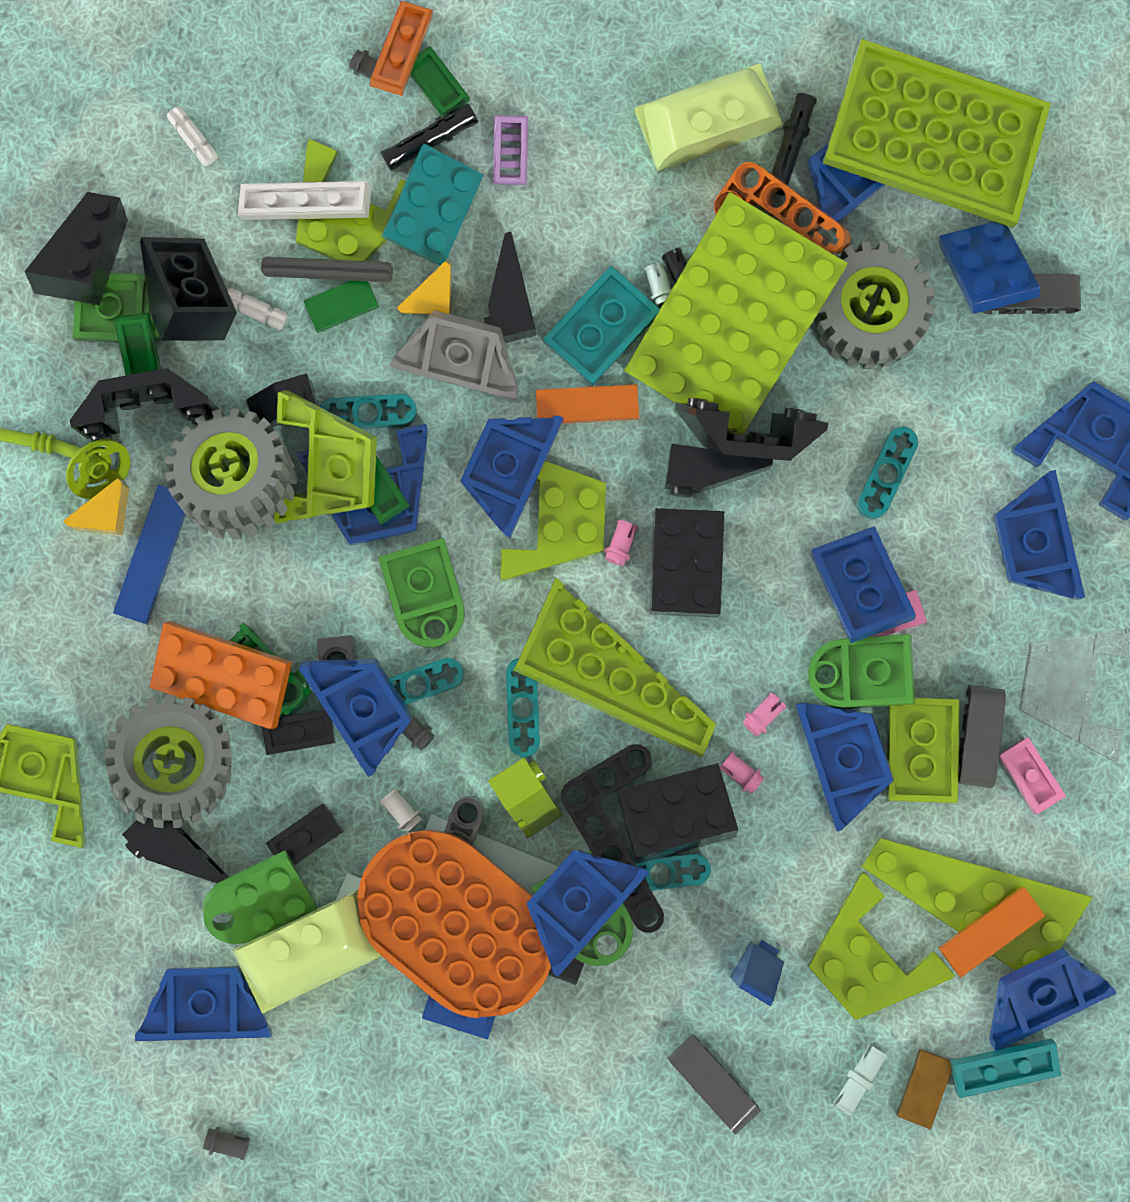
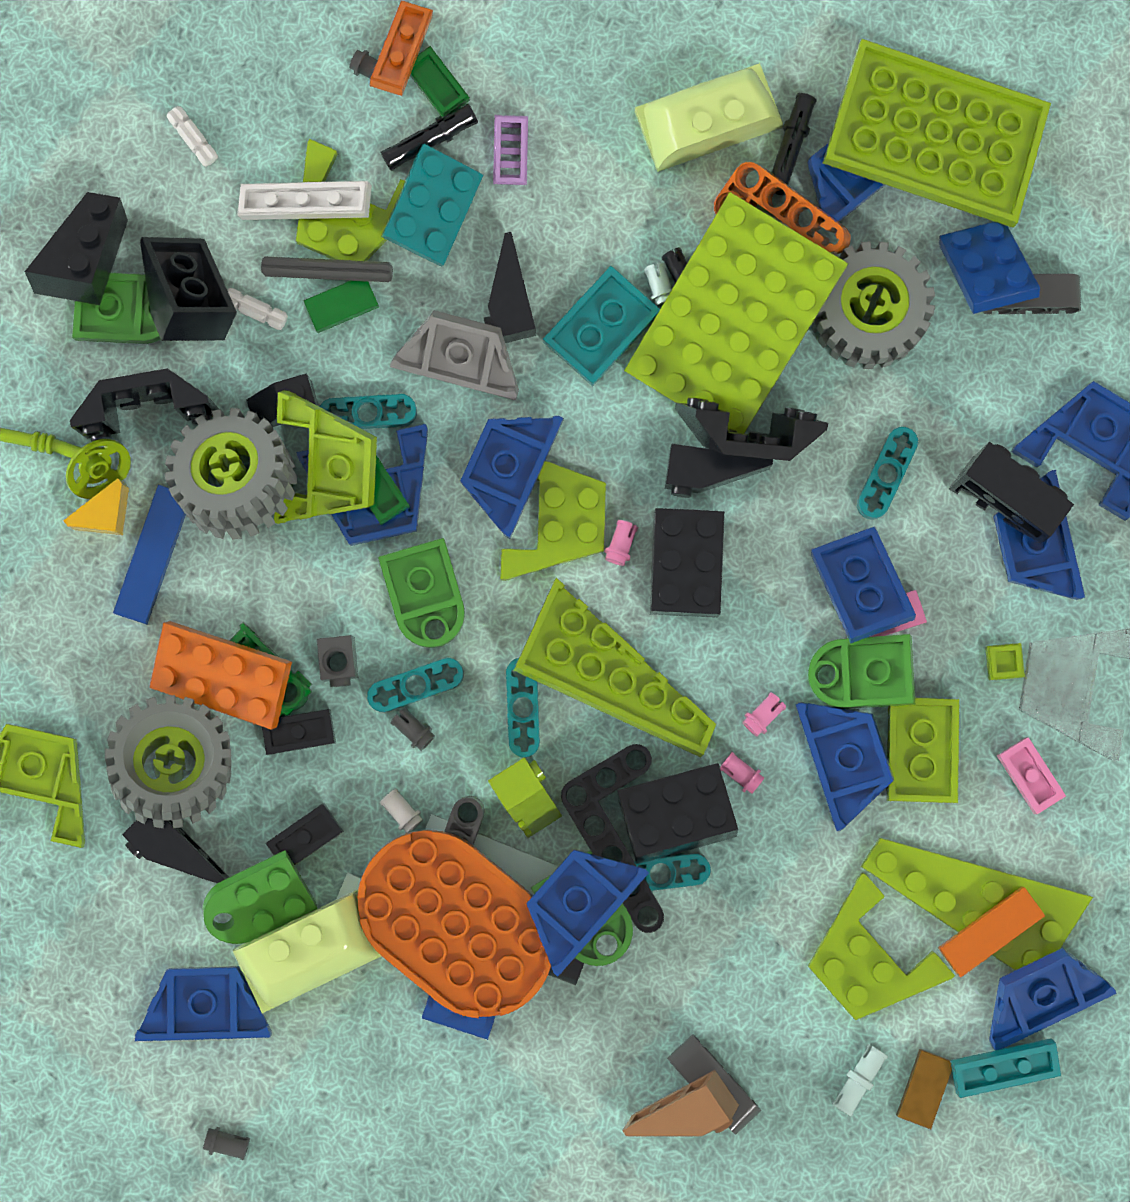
(137, 343): green tile -> none
(360, 705): blue wing -> none
(432, 294): yellow slope -> none
(589, 403): orange tile -> none
(688, 1111): none -> medium nougat slope
(759, 971): blue slope -> none
(982, 736): dark grey beam -> none
(1005, 661): none -> lime tile
(1014, 492): none -> black wedge

